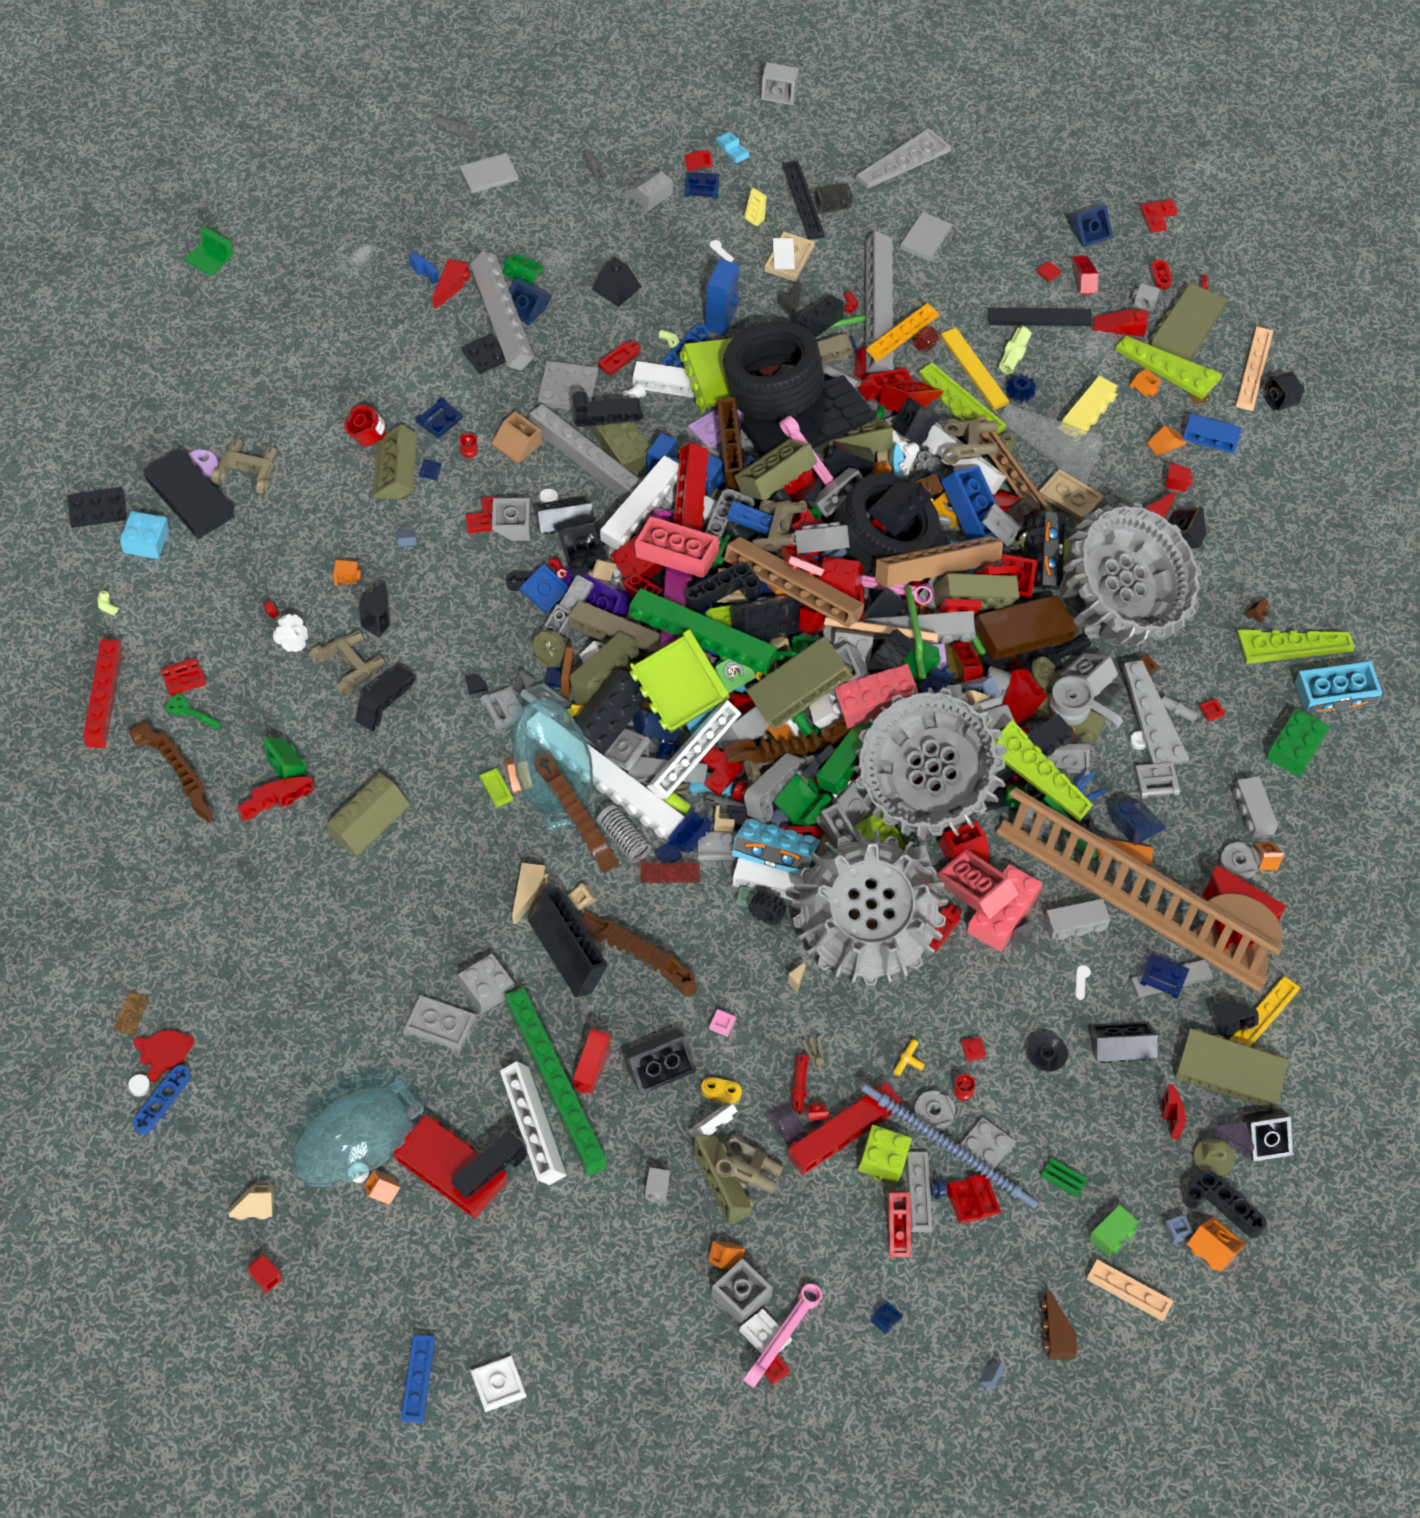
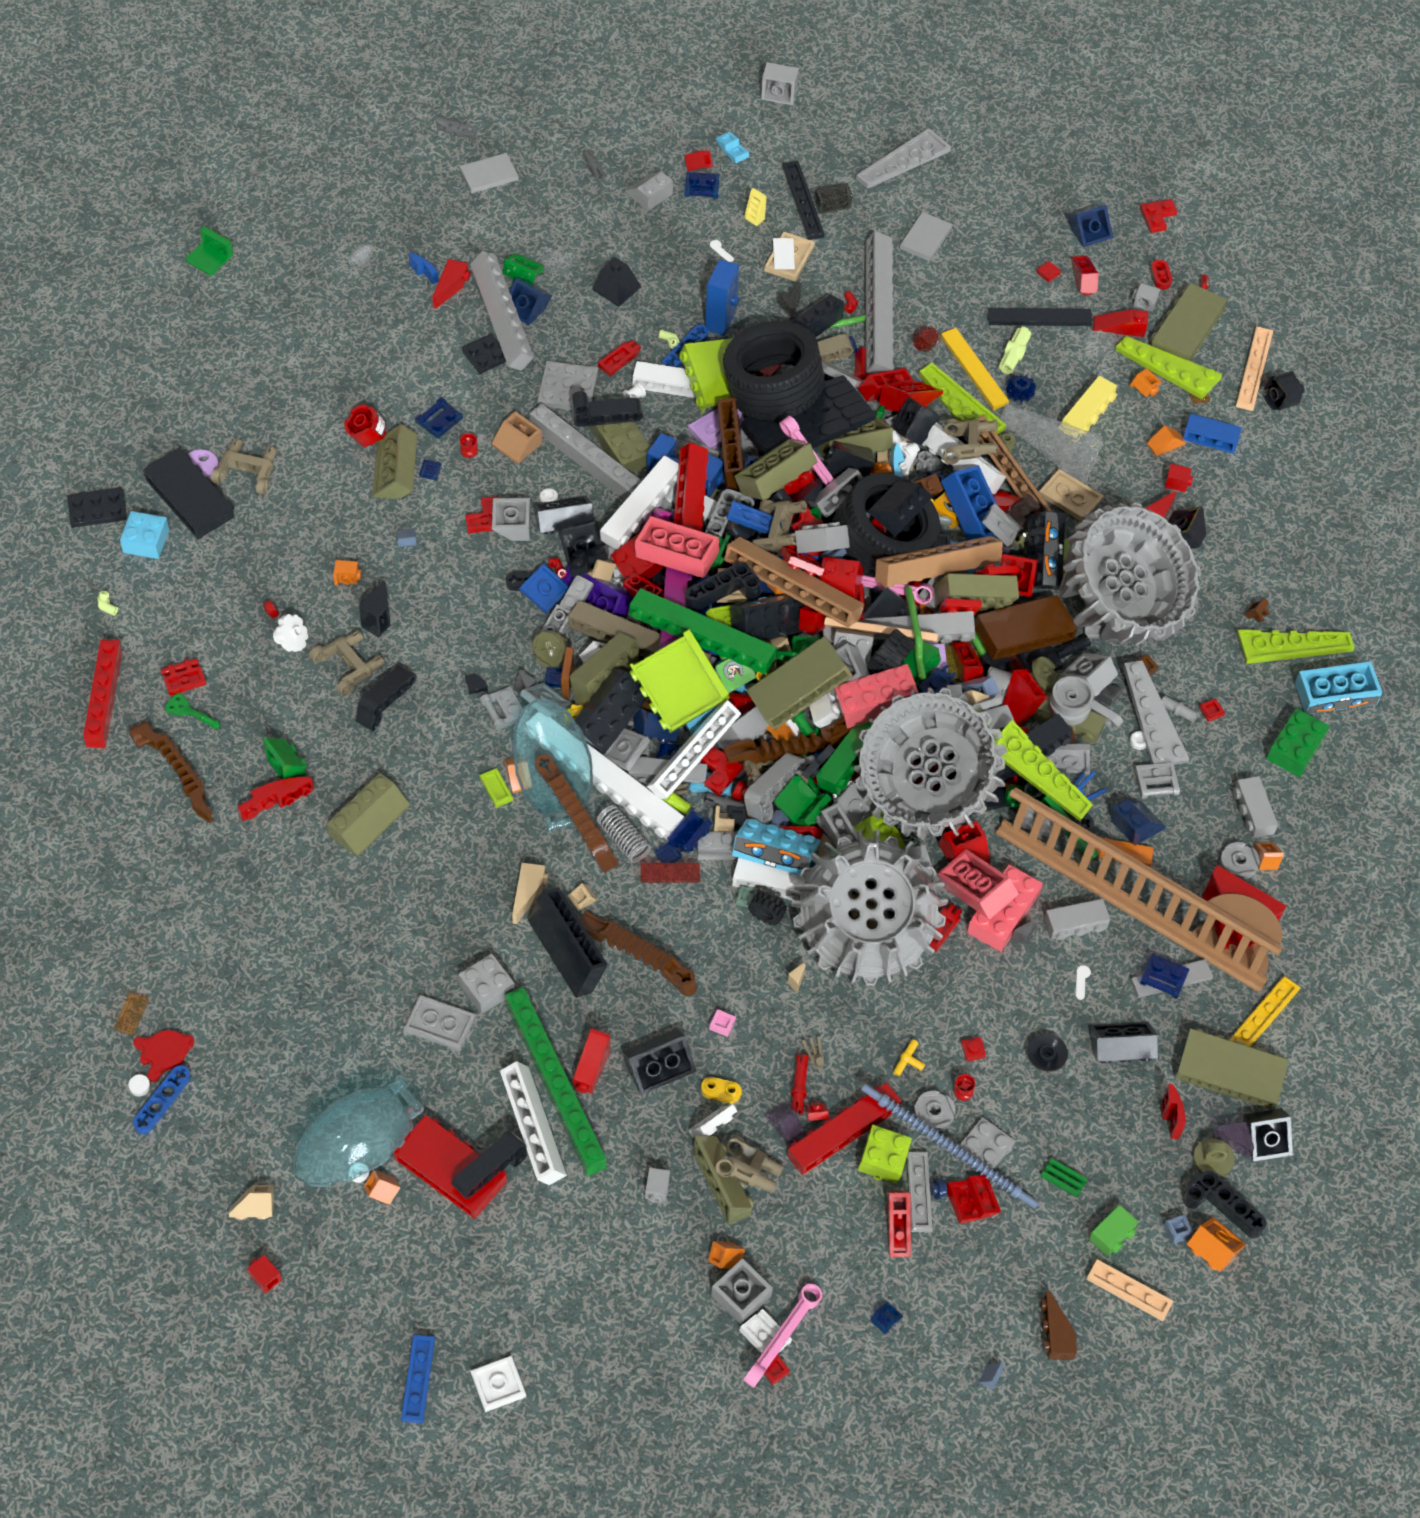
(902, 332): light orange tile -> none
(1233, 1017): black slope -> none

